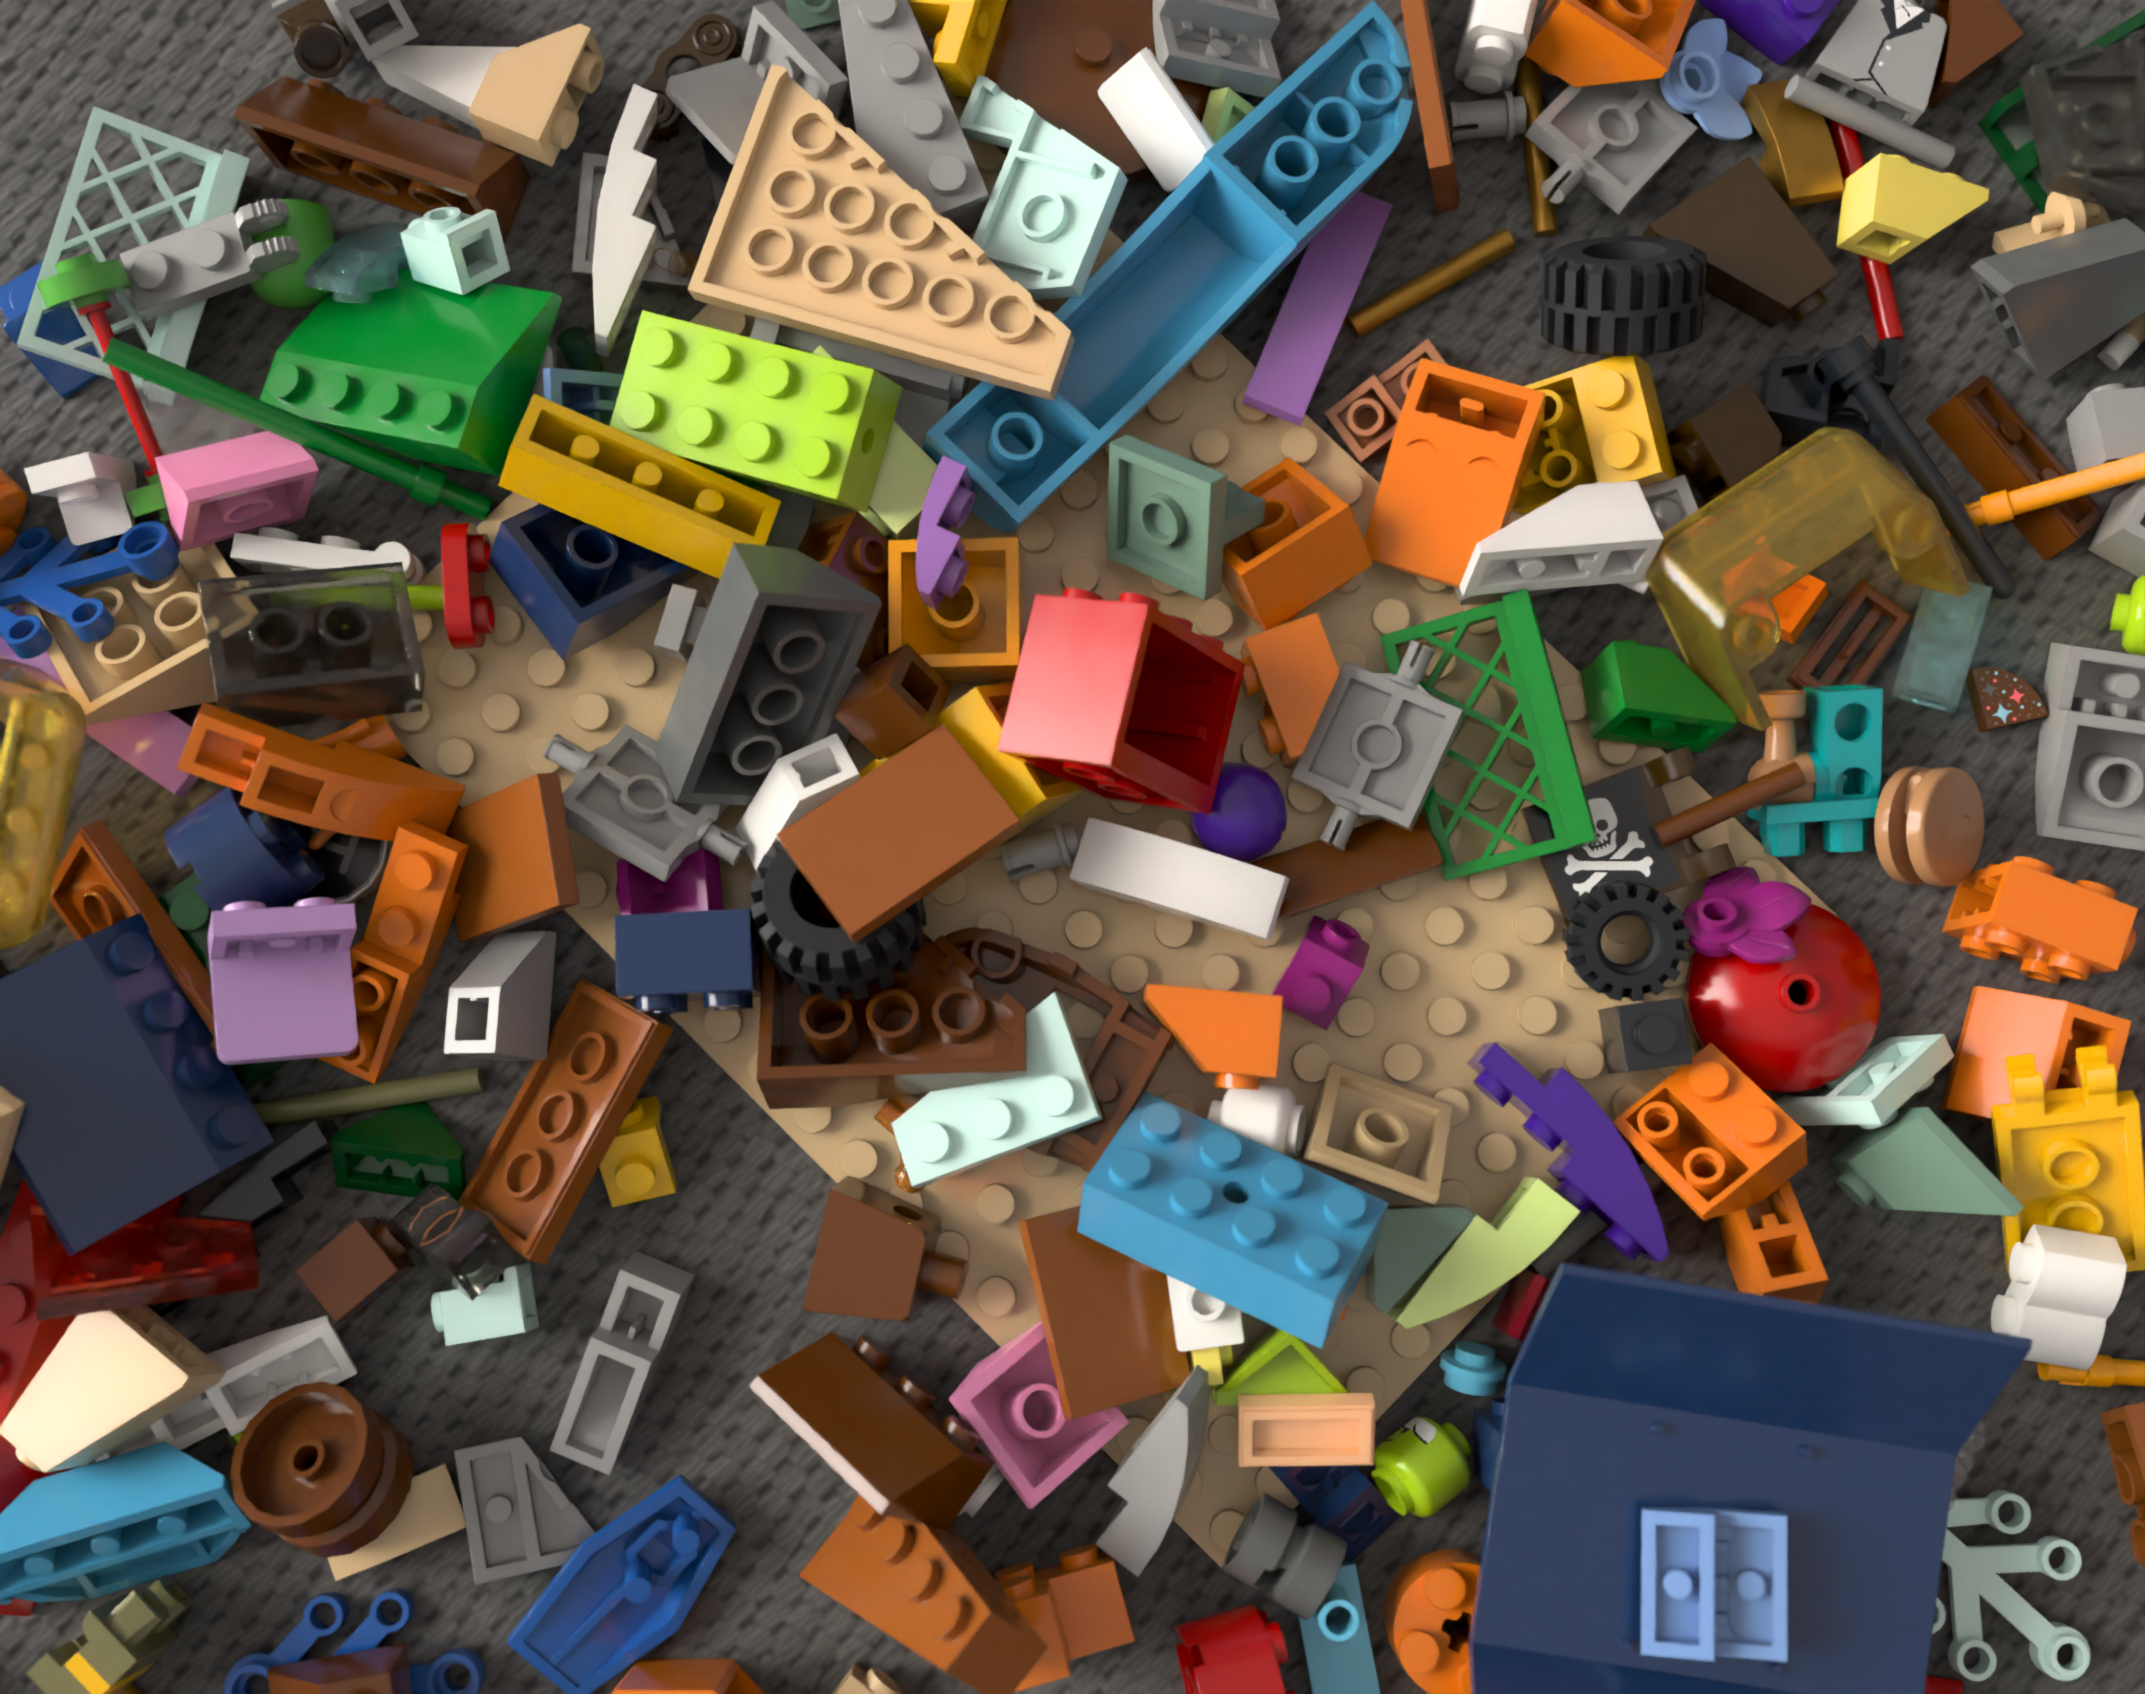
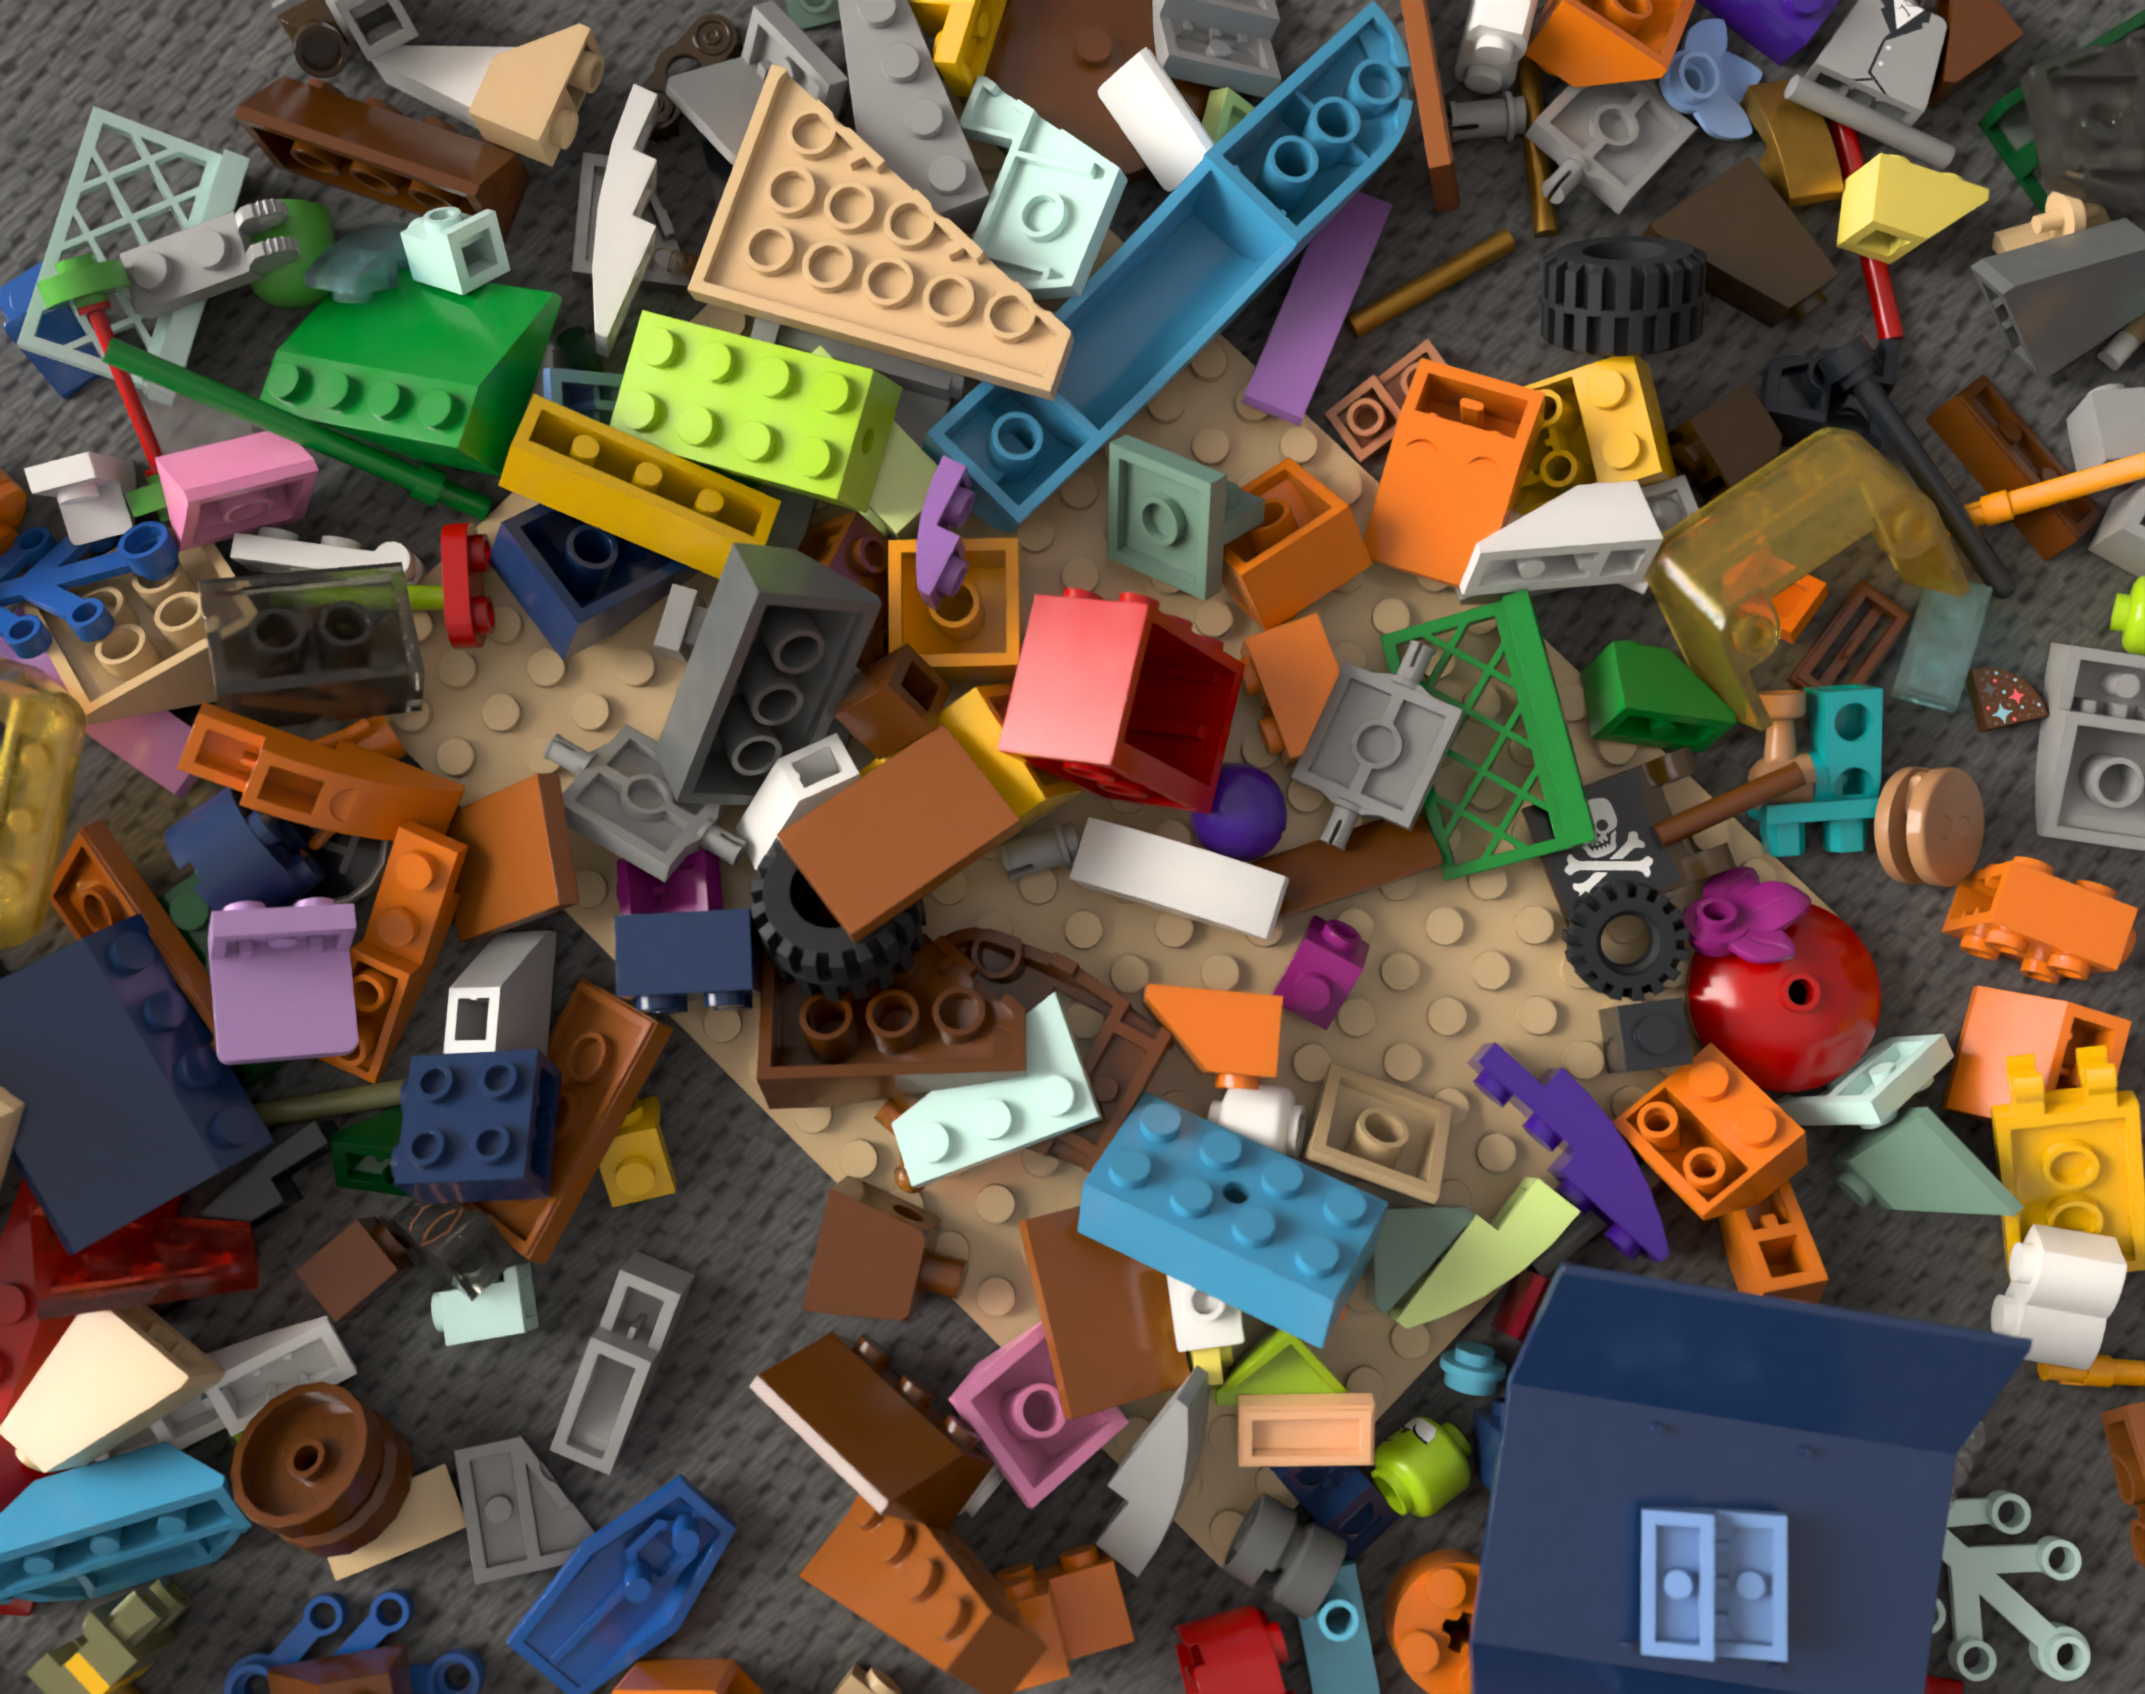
(477, 1127): none -> dark blue brick

